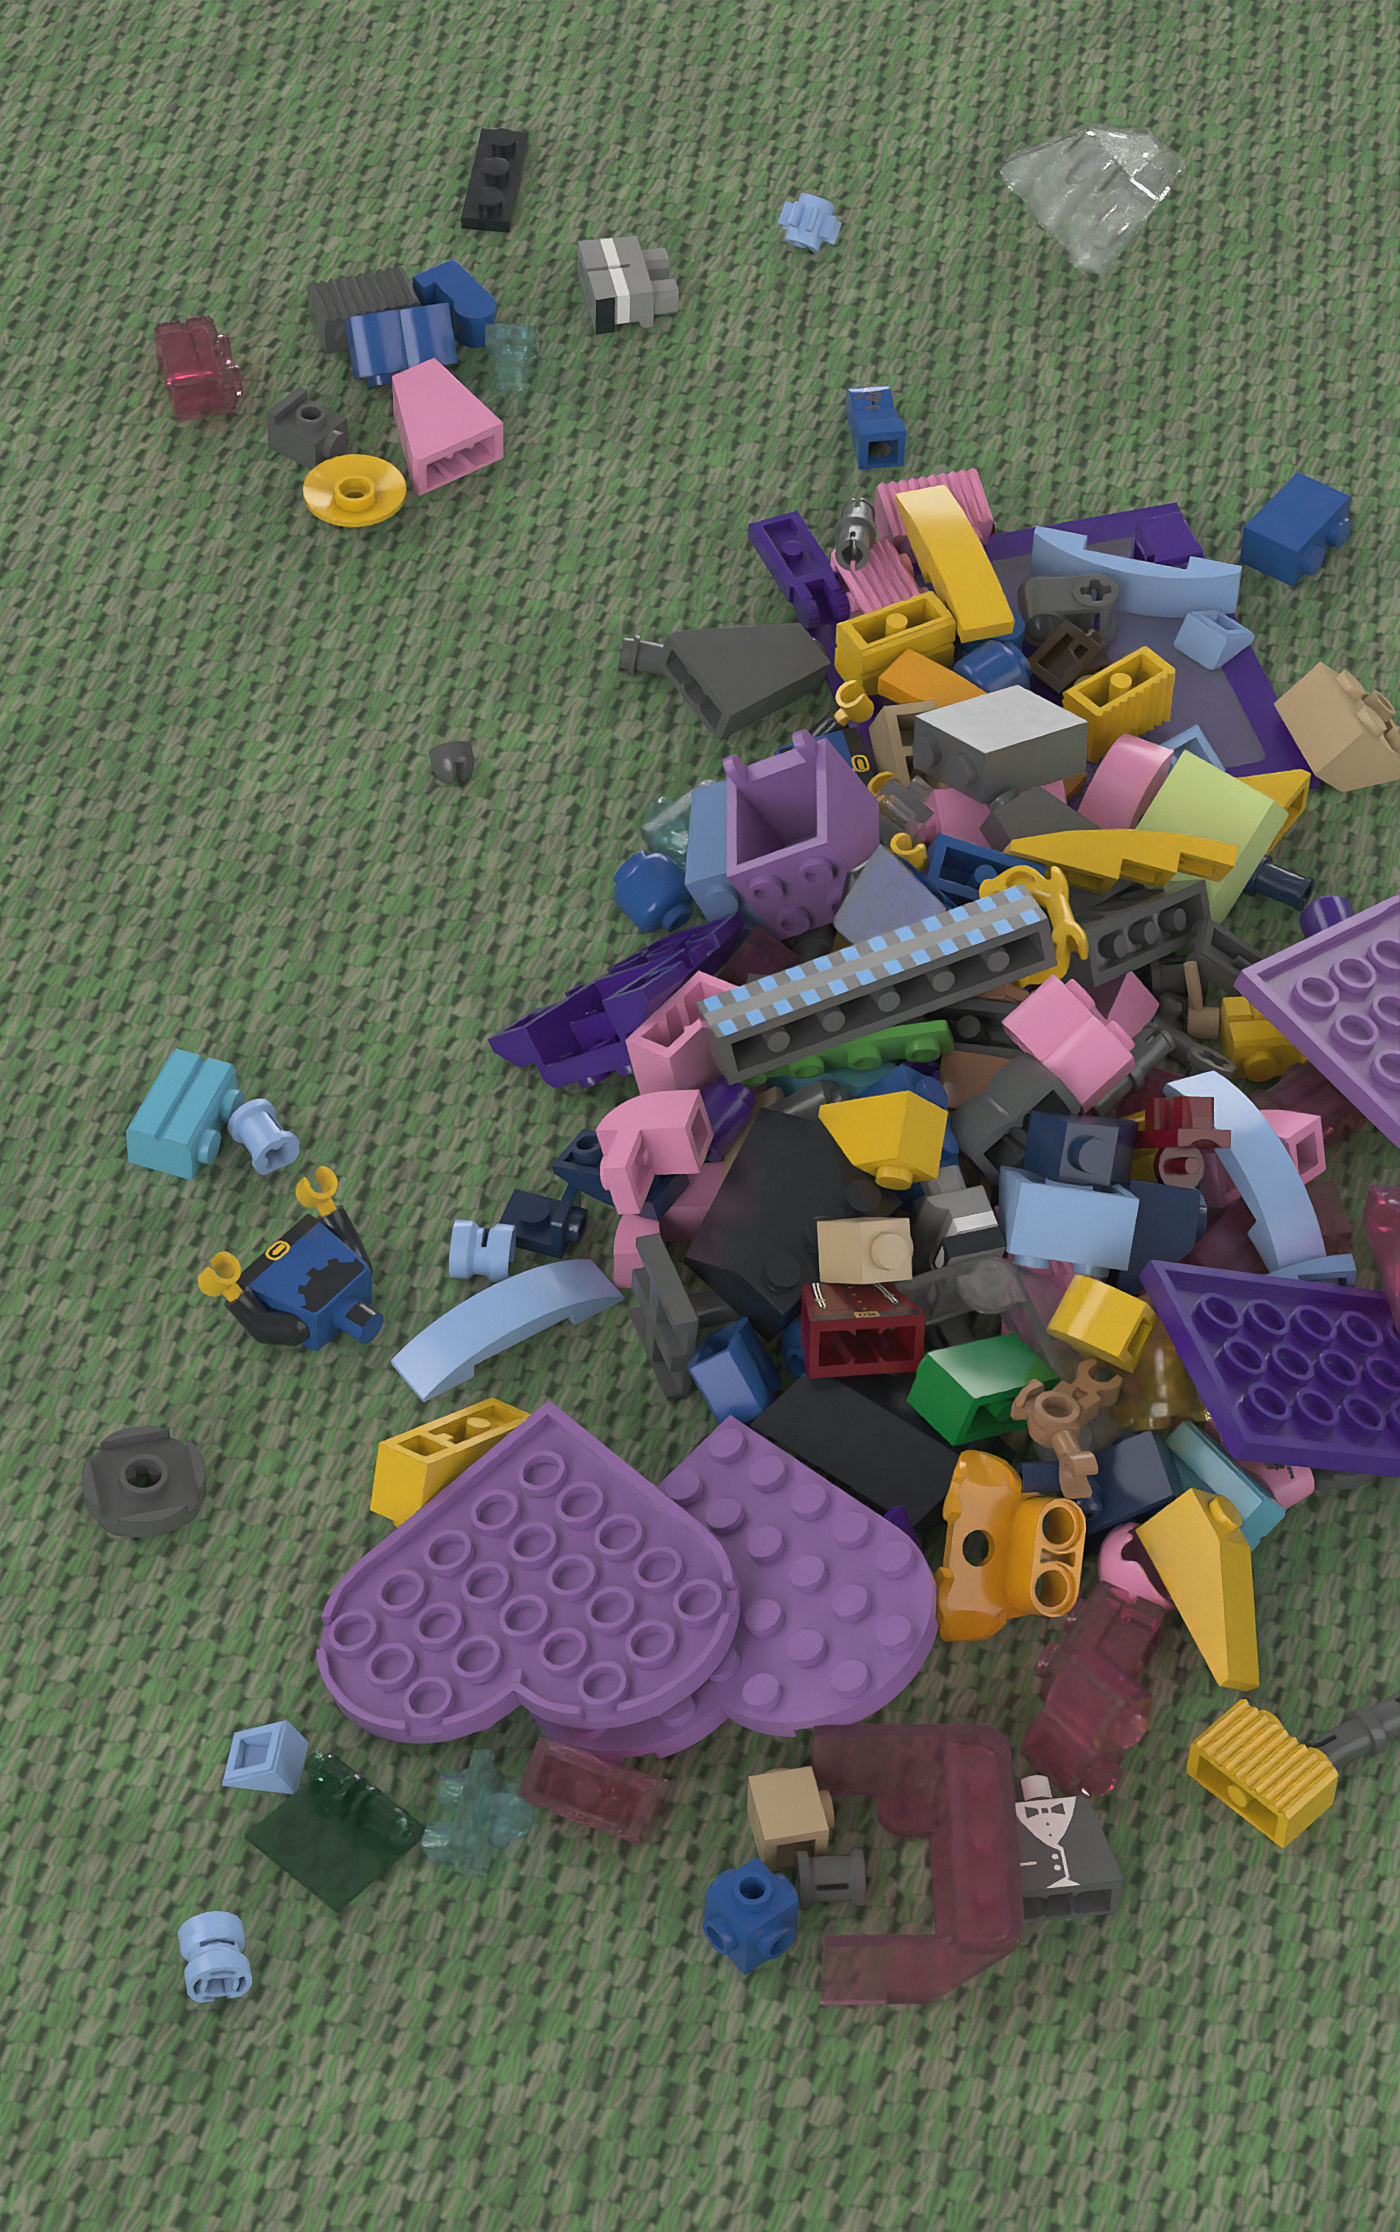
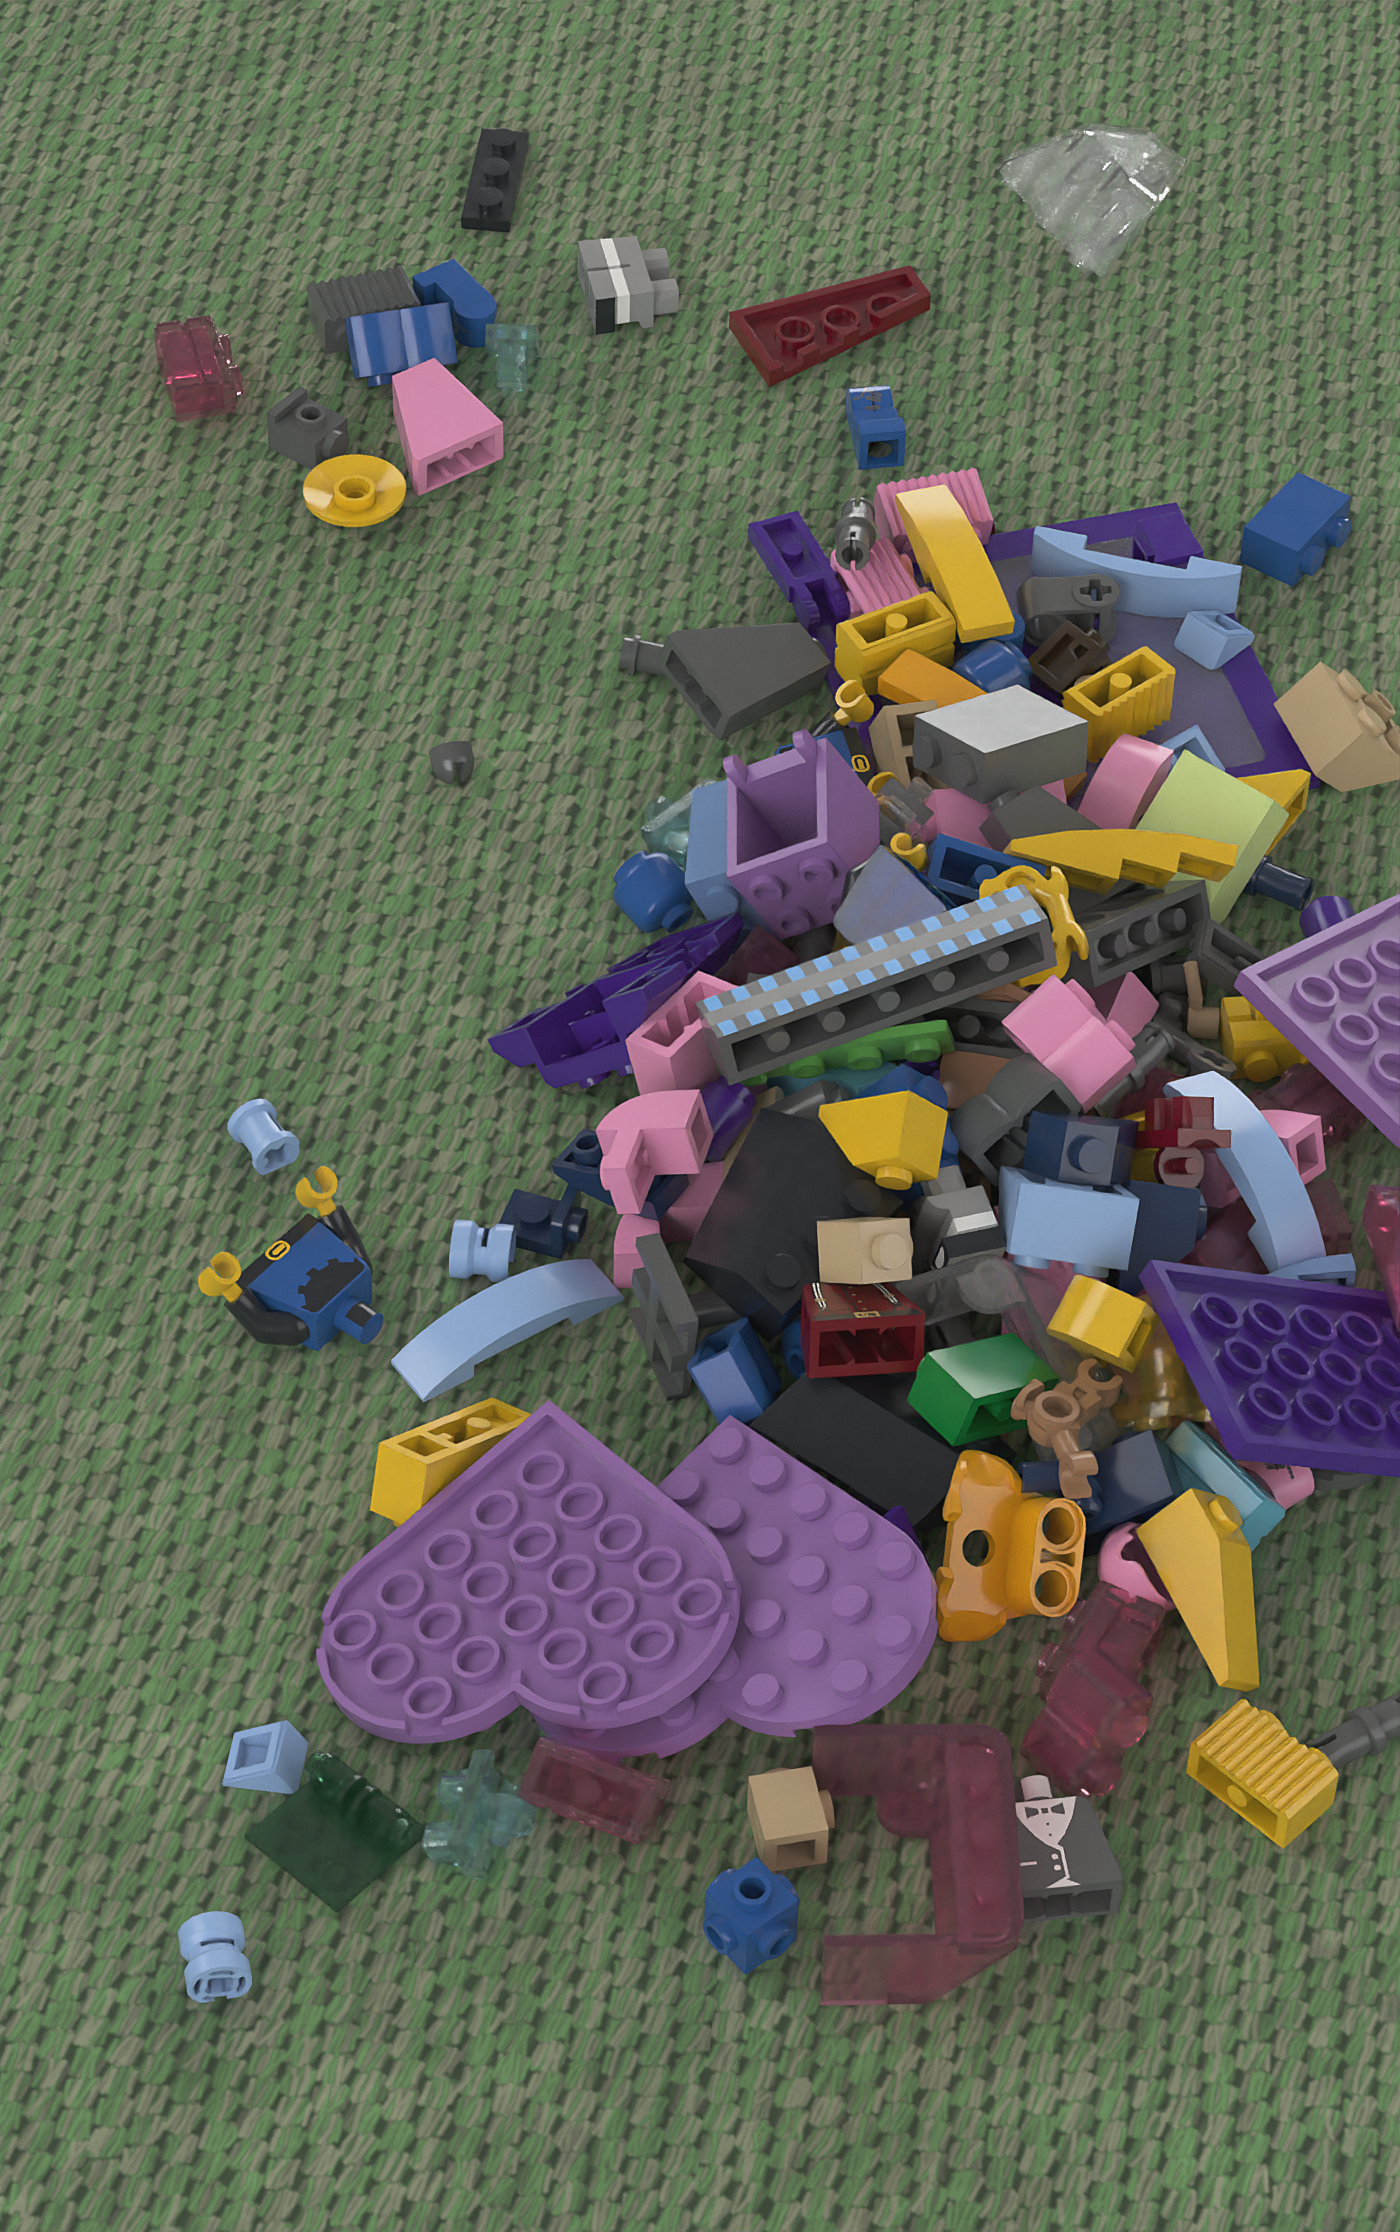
(149, 1510): dark grey plate -> none
(184, 1115): medium azure brick -> none
(809, 222): light blue gear -> none
(820, 323): none -> dark red wing
(830, 1878): dark grey bush -> none

